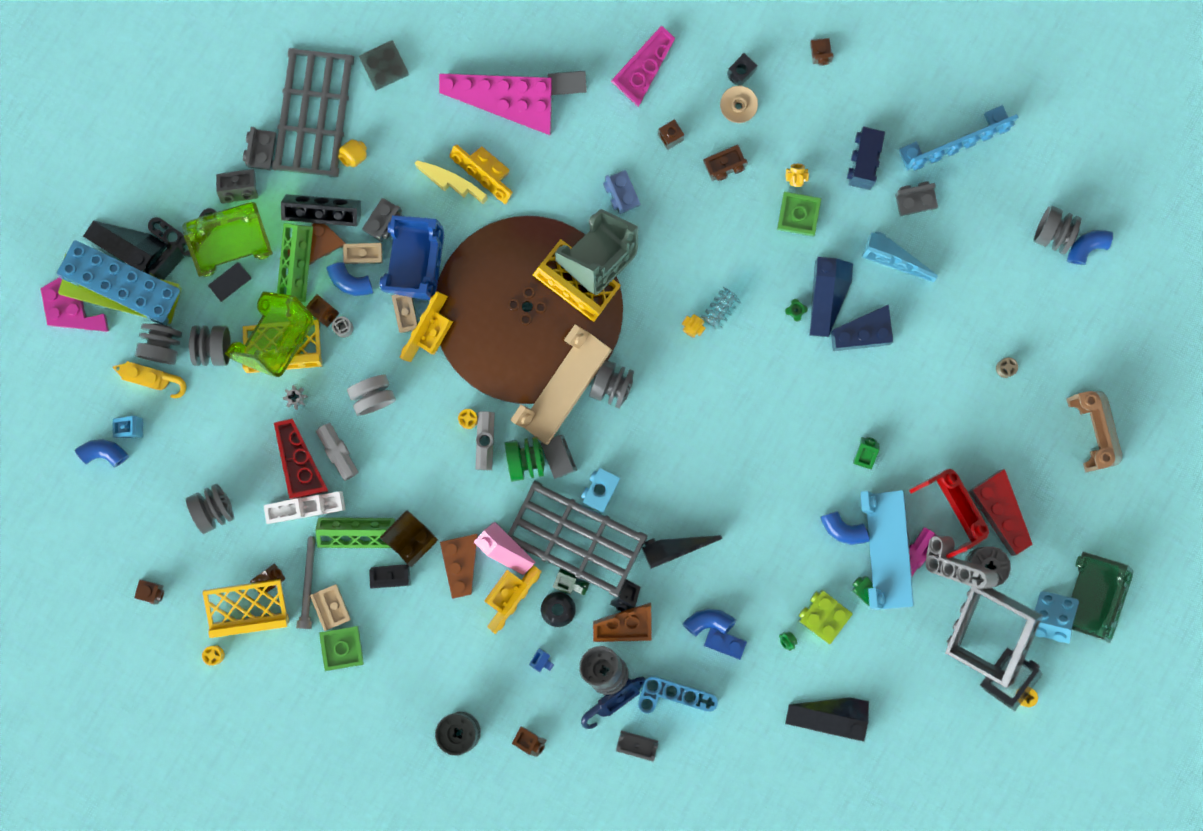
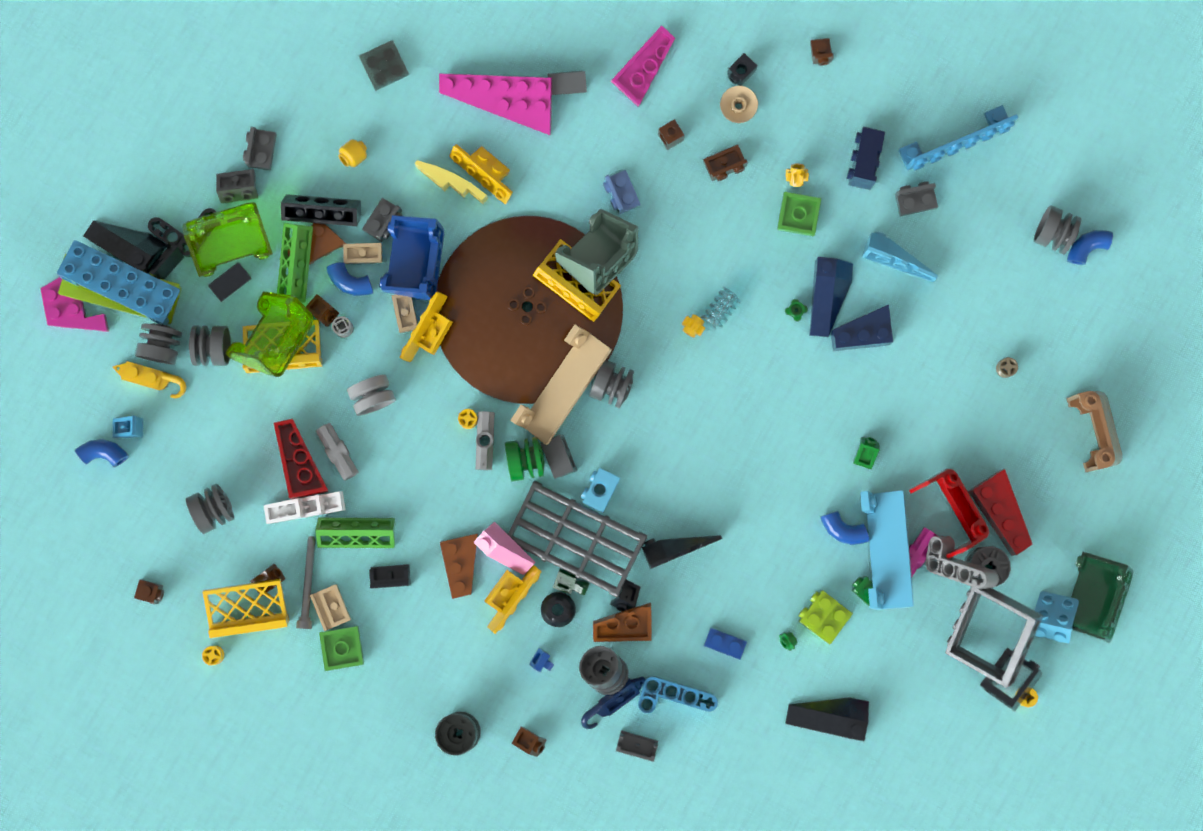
(299, 401): light grey gear -> none
(306, 93): dark grey door -> none
(409, 538): dark brown bracket -> none
(709, 619): blue cylinder -> none

